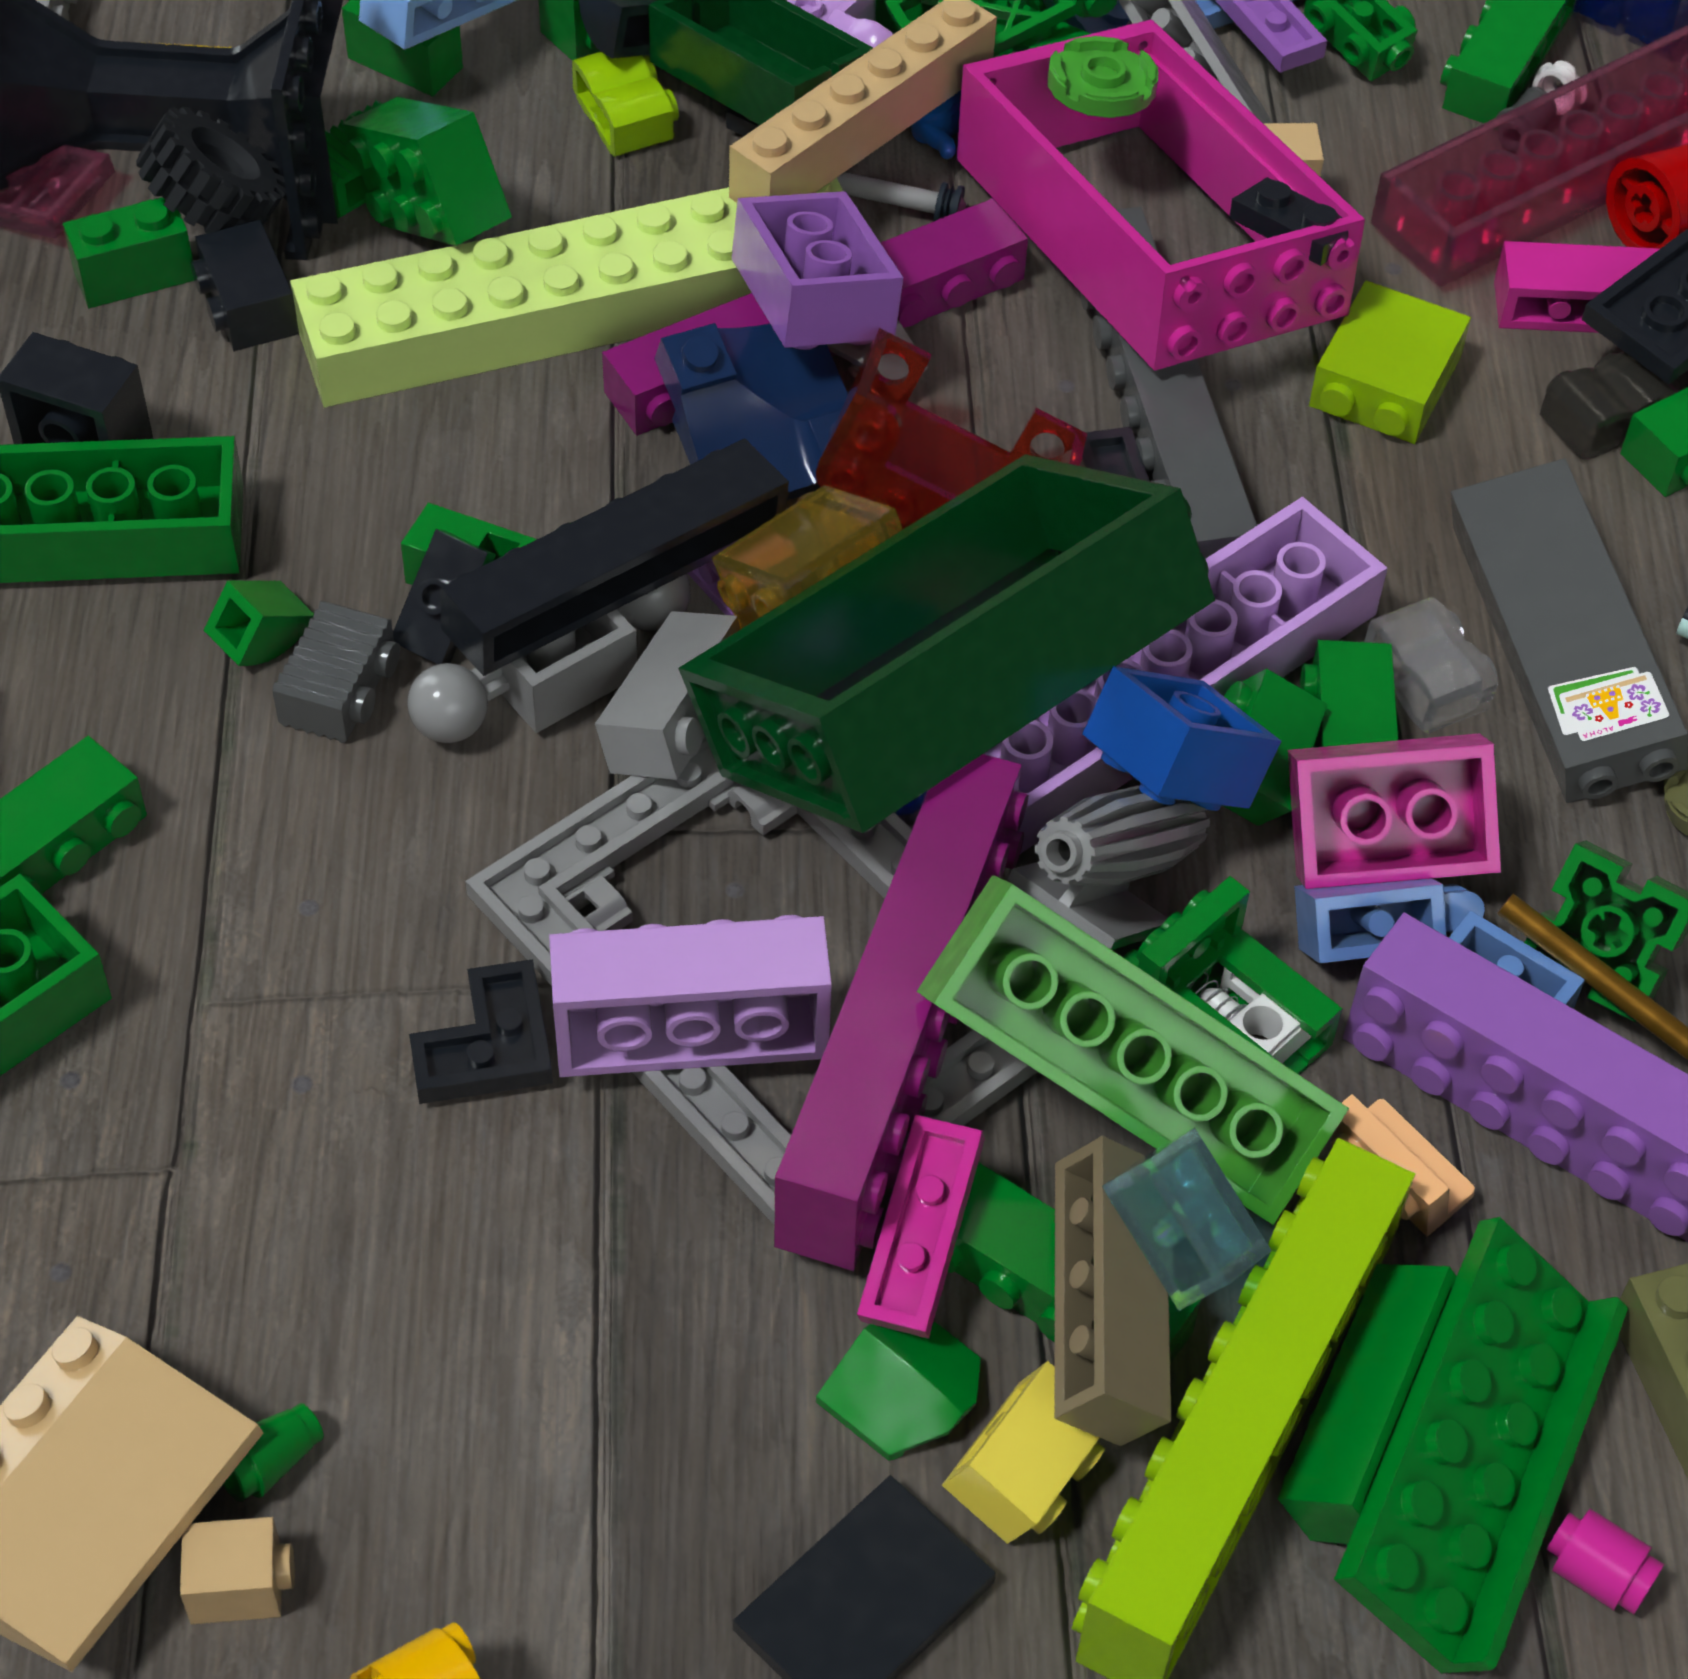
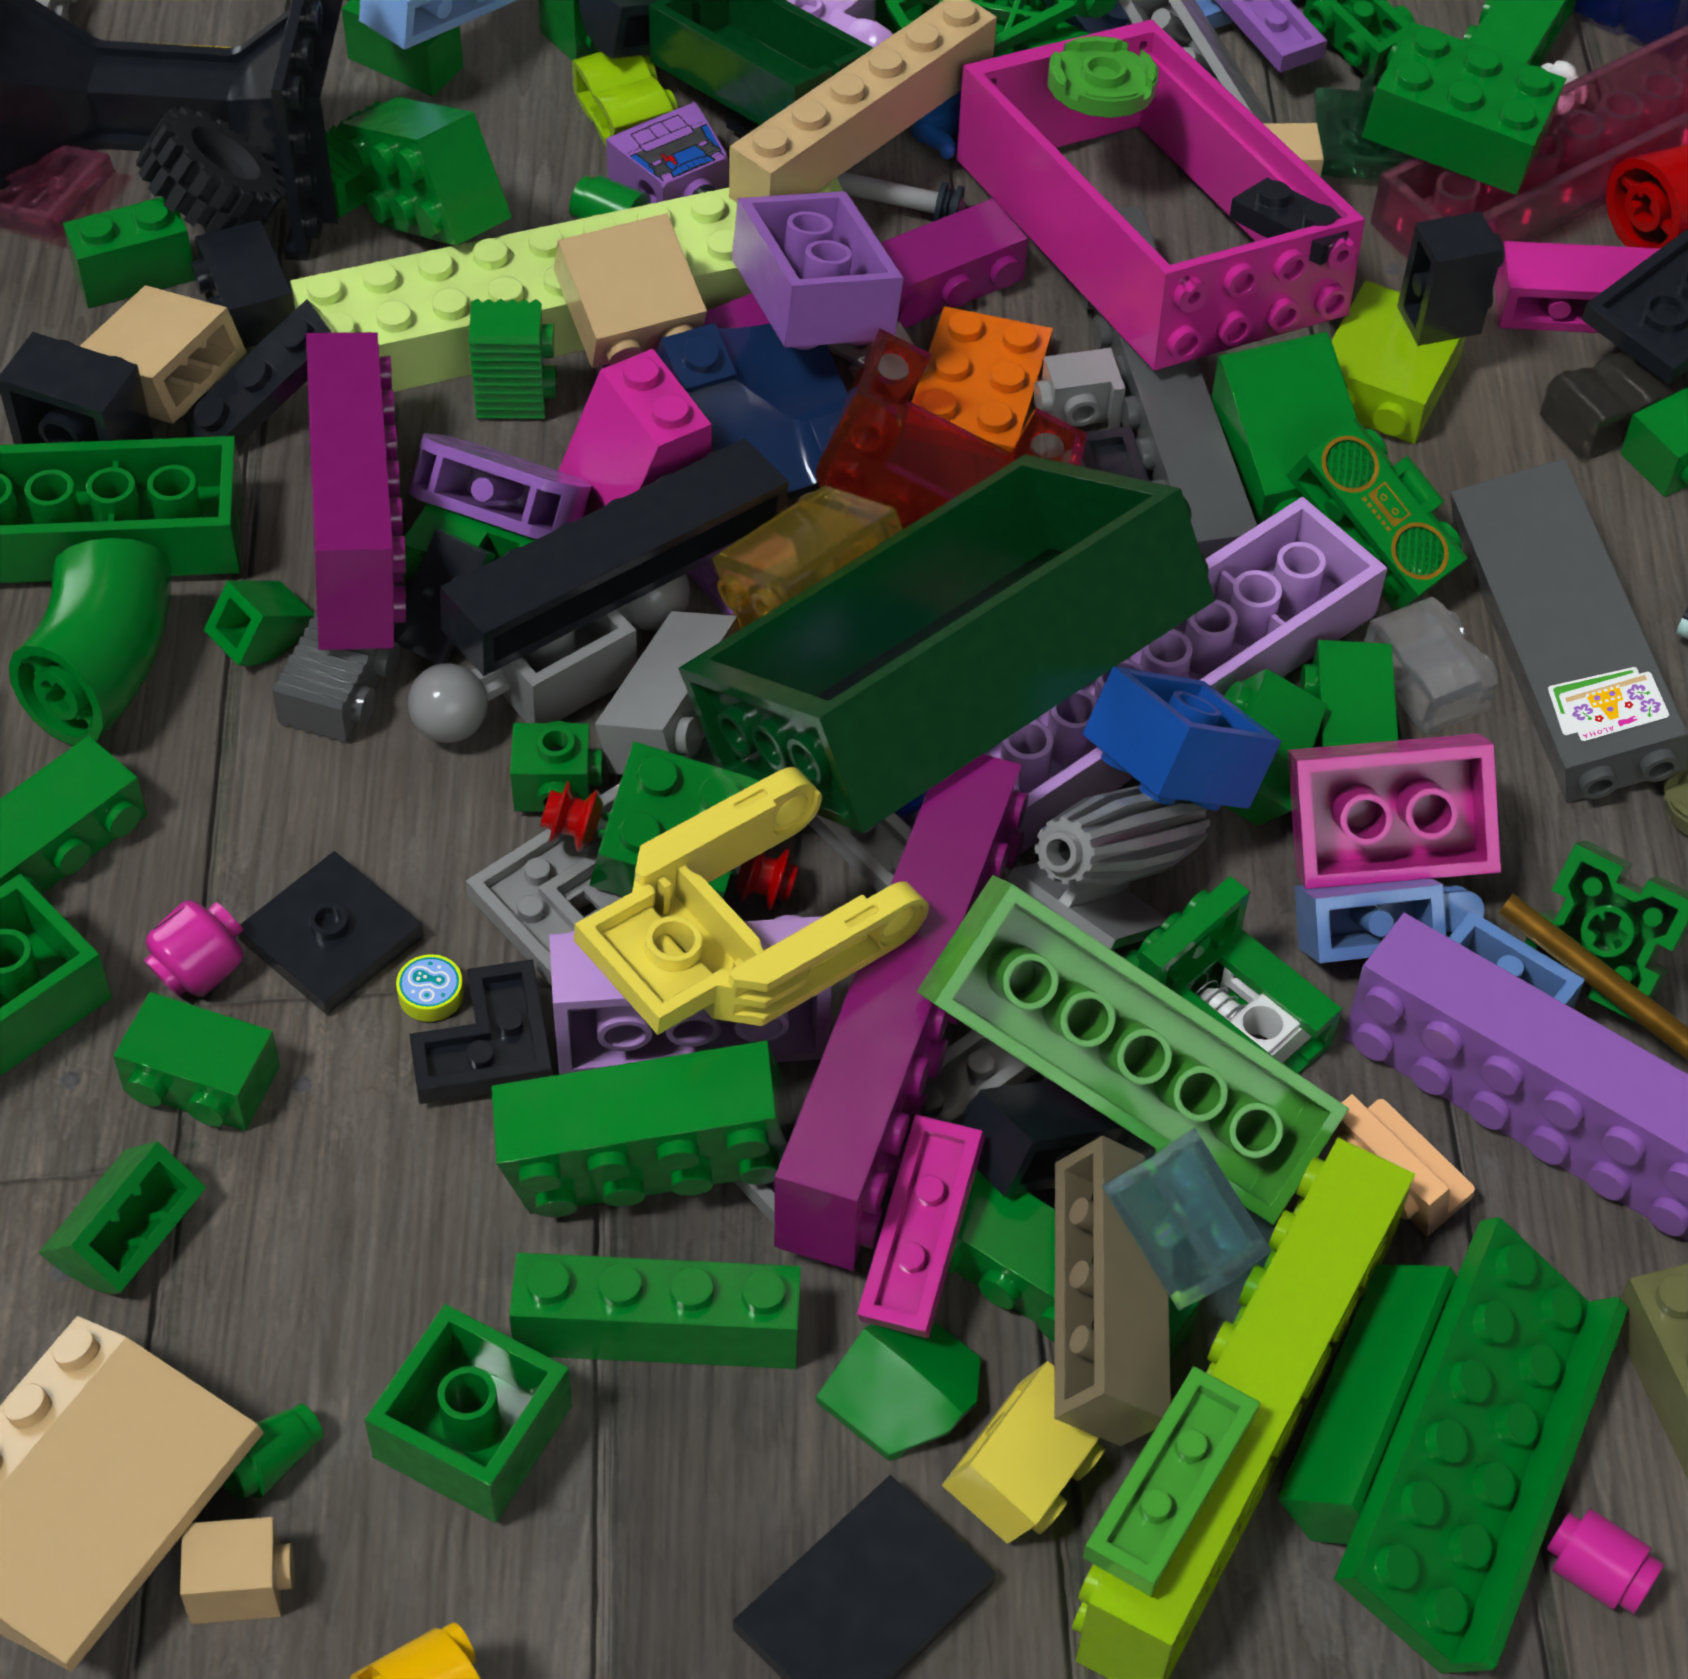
(94, 637): none -> green brick
(123, 1218): none -> green brick
(175, 342): none -> tan brick
(194, 948): none -> dark pink head
(197, 1062): none -> green brick
(259, 380): none -> black plate
(330, 932): none -> black plate
(354, 492): none -> magenta brick
(430, 988): none -> tile
(469, 1412): none -> green brick
(496, 486): none -> medium lavender brick
(509, 359): none -> green brick
(548, 757): none -> green brick
(603, 196): none -> green brick
(627, 288): none -> tan brick
(635, 430): none -> dark pink slope
(643, 1129): none -> green brick
(653, 797): none -> green brick
(656, 1310): none -> green brick
(669, 156): none -> medium lavender torso
(686, 950): none -> light yellow plate
(983, 373): none -> orange plate
(1031, 1130): none -> black brick
(1081, 388): none -> light grey brick
(1171, 1481): none -> bright green plate
(1275, 410): none -> green slope
(1340, 125): none -> clear green plate
(1381, 509): none -> green piece
(1450, 277): none -> black brick
(1463, 107): none -> green brick

